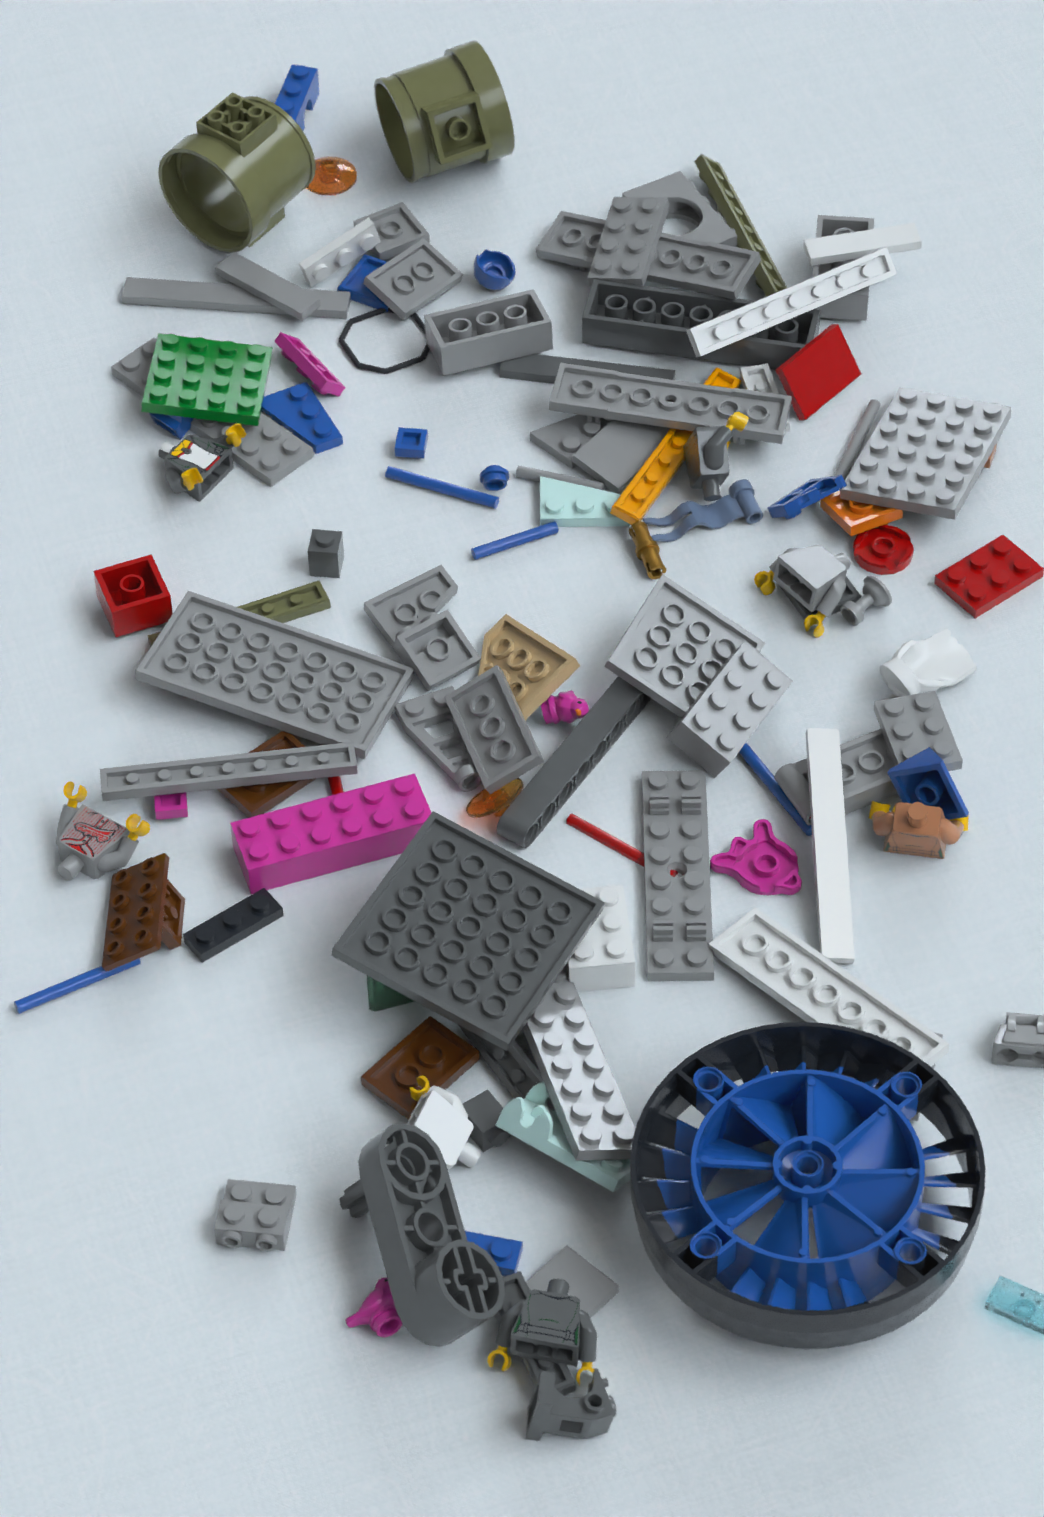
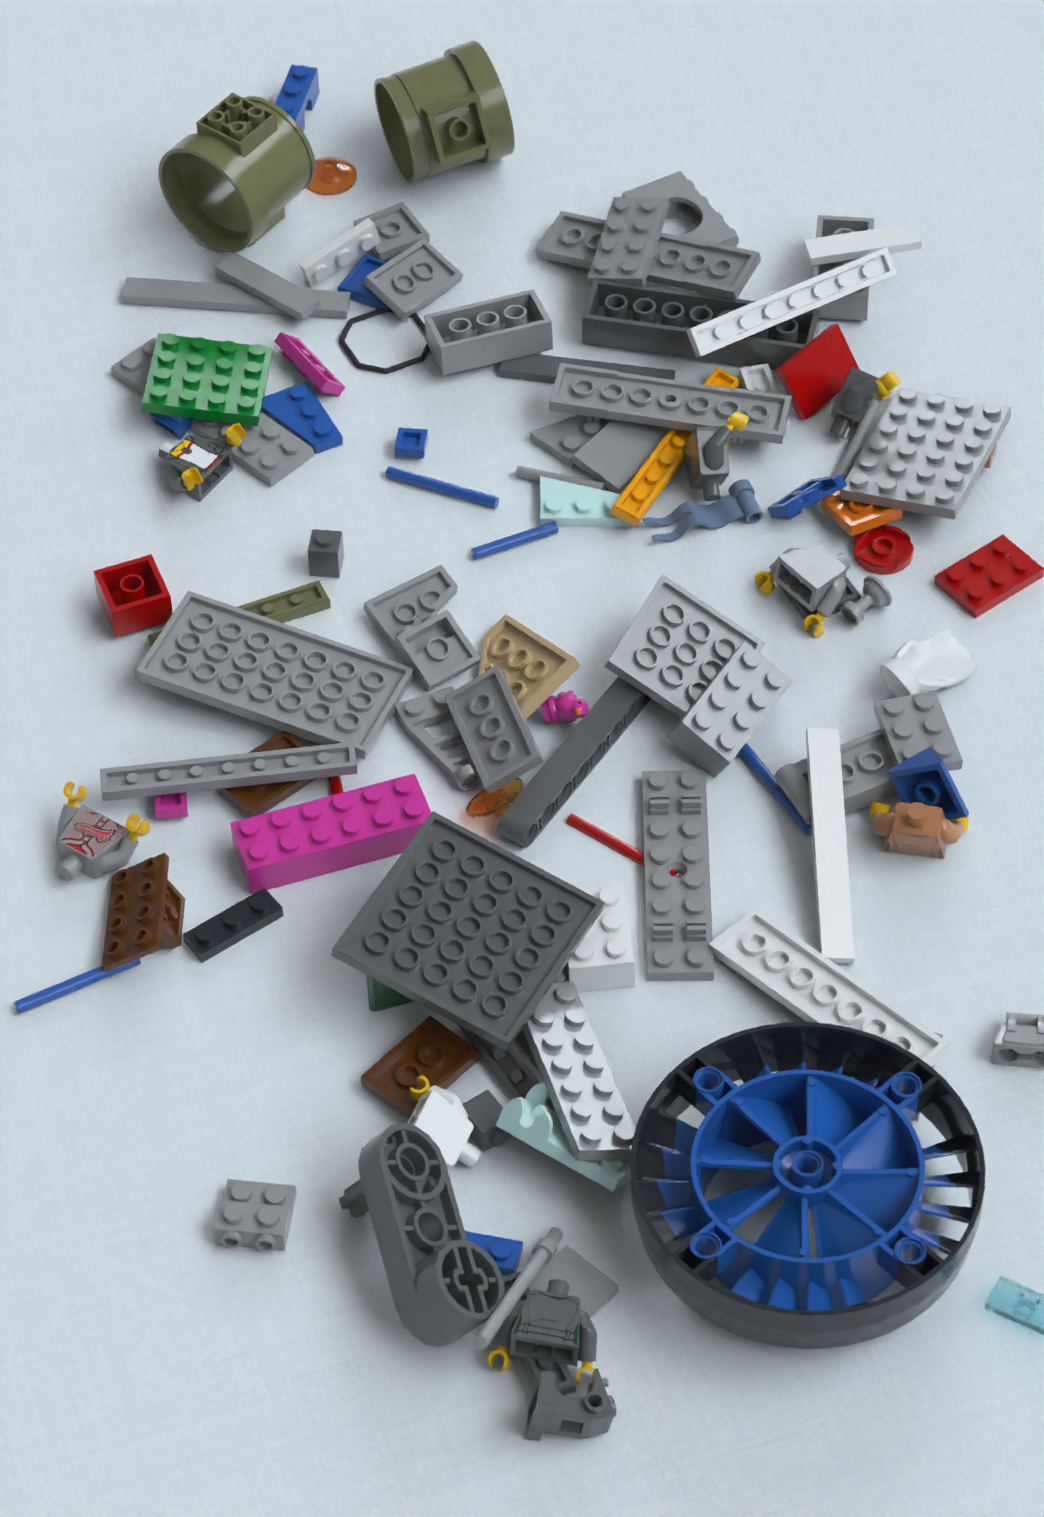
(378, 1311): dark pink animal -> none
(493, 270): blue hair -> none
(494, 478): blue plate -> none
(542, 1254): none -> light grey bar
(647, 550): pearl gold pin -> none
(737, 218): olive plate -> none
(760, 864): dark pink tile -> none
(855, 395): none -> dark grey torso

